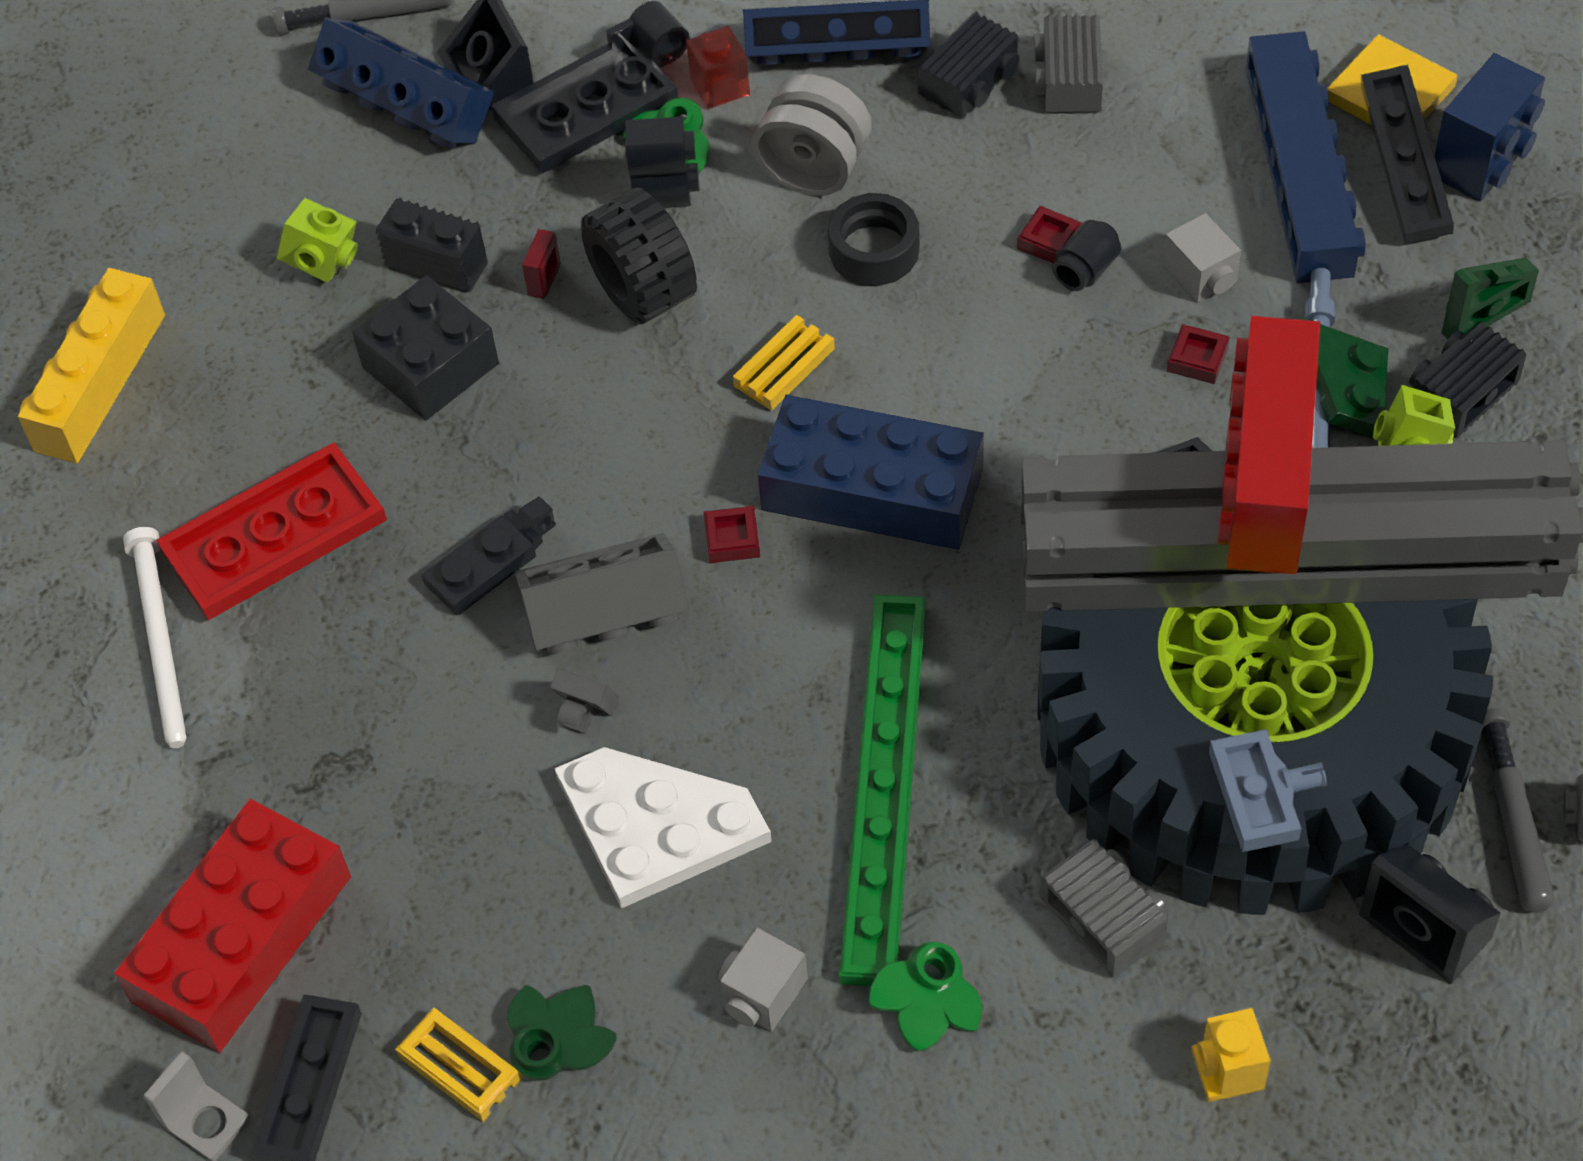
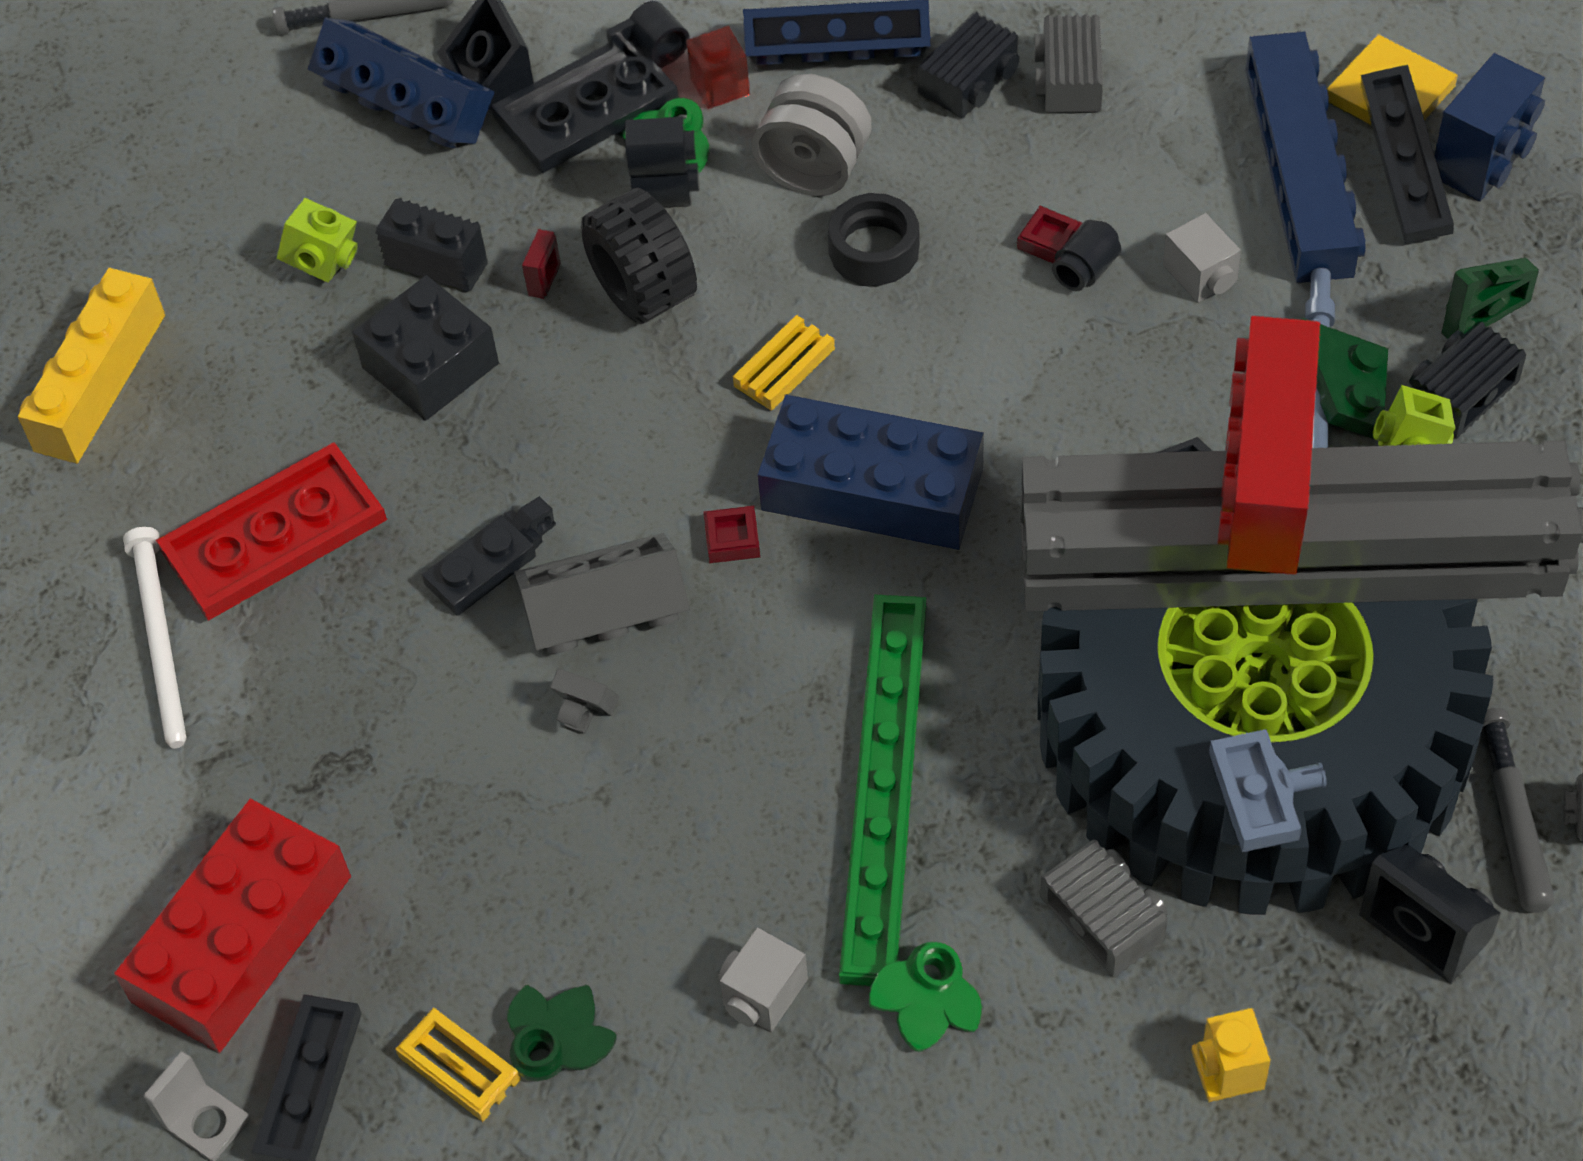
(657, 821): white plate -> none
(1198, 354): dark red tile -> none

